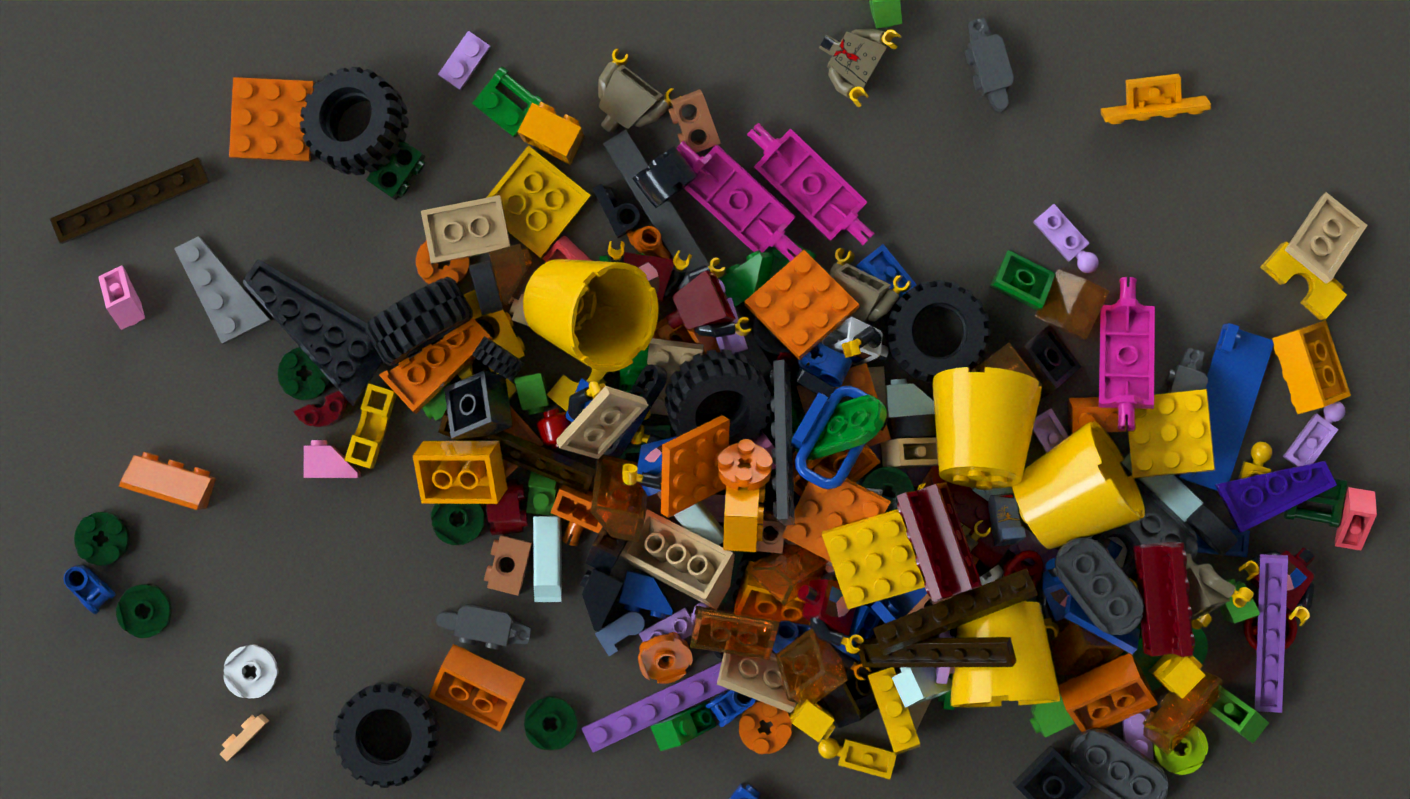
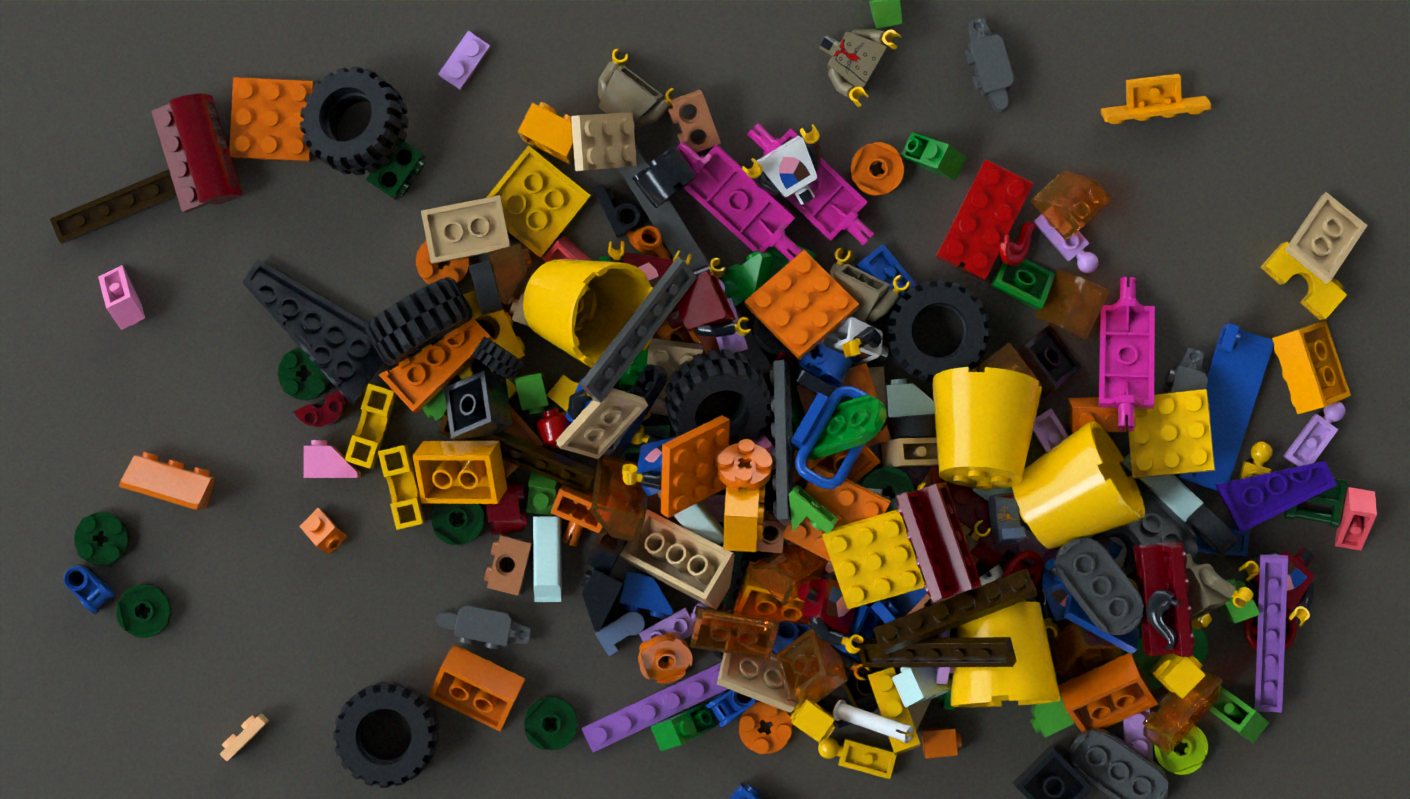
(196, 151): none -> dark red brick
(223, 298): light grey wing -> none
(252, 656): white plate -> none
(323, 531): none -> orange bracket
(403, 487): none -> yellow arch
(502, 109): green plate -> none
(603, 141): none -> tan plate
(638, 330): none -> dark grey plate
(789, 167): none -> torso
(804, 505): none -> bright green slope
(870, 155): none -> orange plate
(871, 721): none -> white pin
(934, 156): none -> green slope
(940, 741): none -> orange brick
(984, 219): none -> red piece
(1016, 253): none -> red piece
(1070, 202): none -> clear orange slope
(1156, 609): none -> black piece

